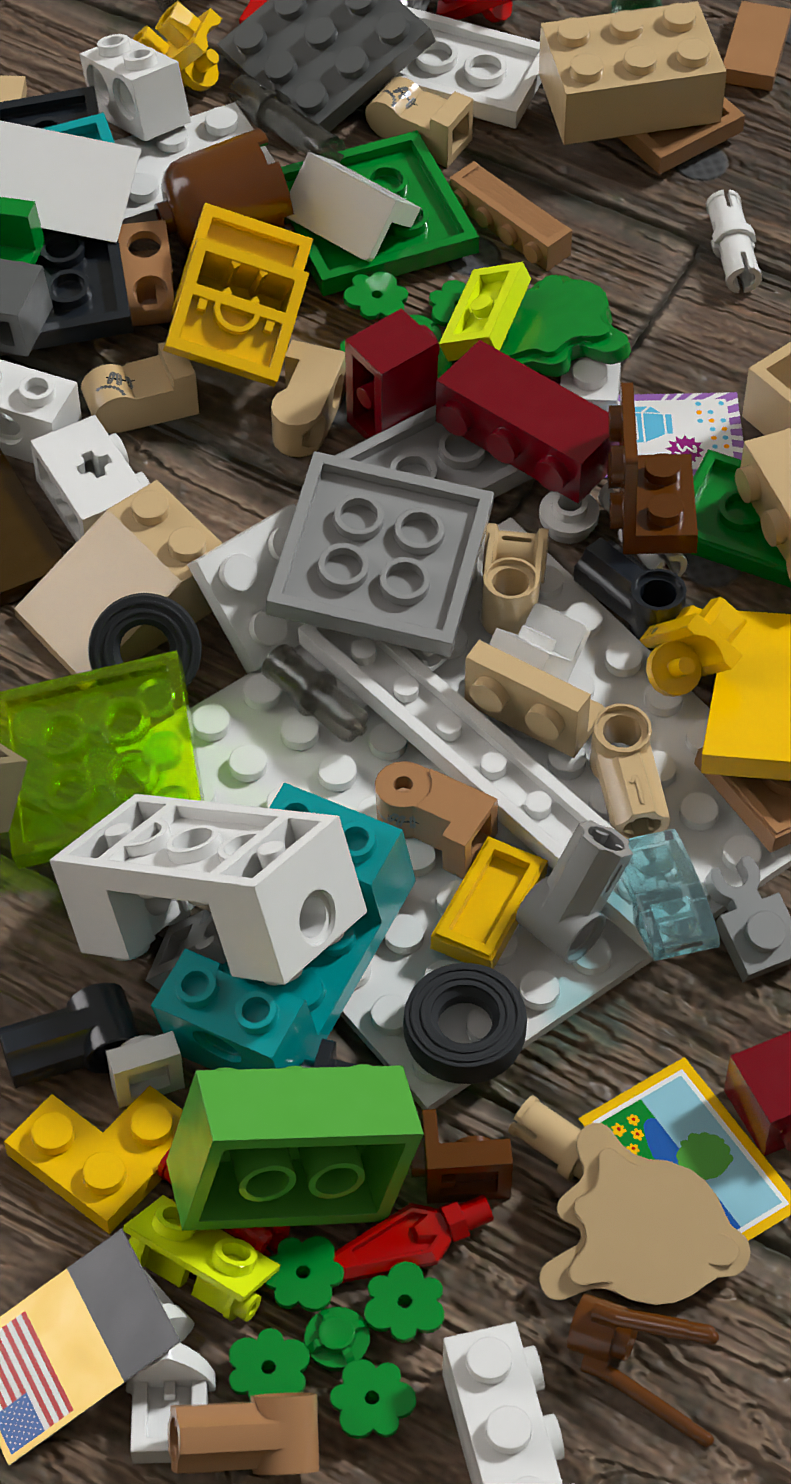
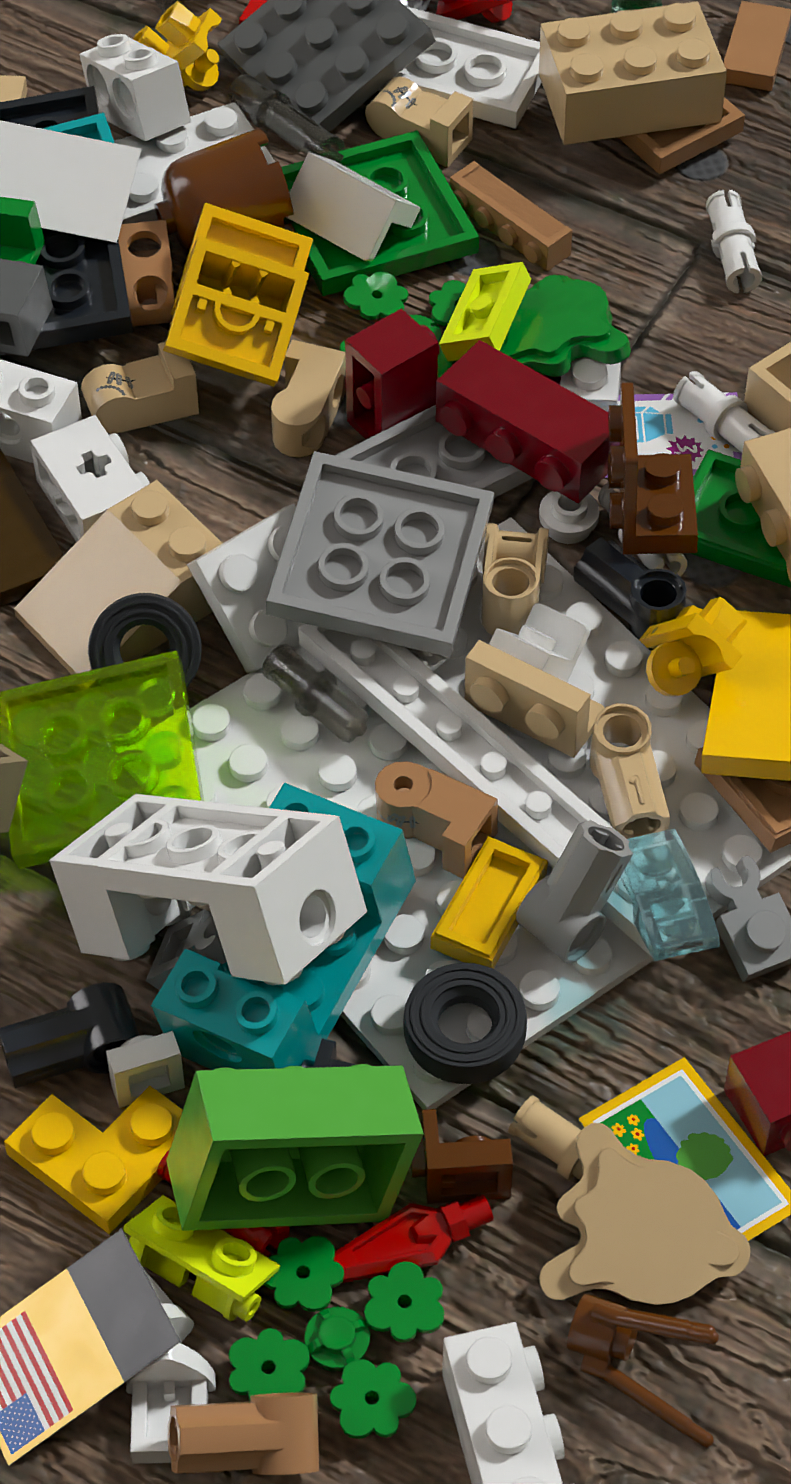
(723, 415): none -> white pin

